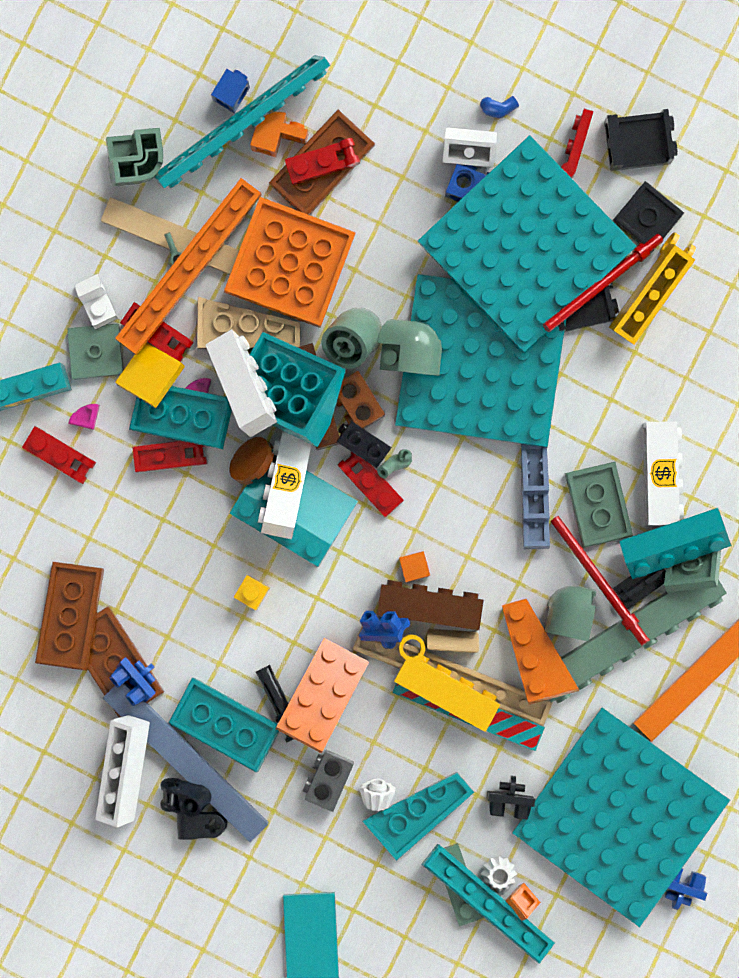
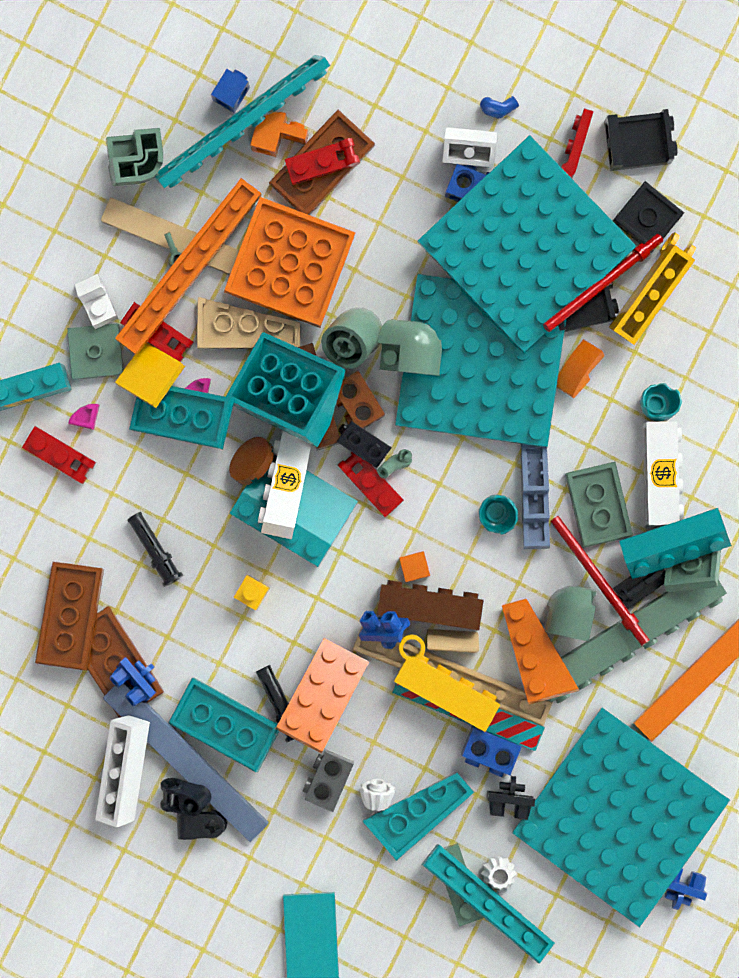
(159, 562): none -> black pin
(167, 456): red plate -> none
(241, 383): white brick -> none
(493, 745): none -> blue brick
(498, 514): none -> teal hair
(523, 901): orange tile -> none
(575, 371): none -> orange slope
(660, 402): none -> teal hair

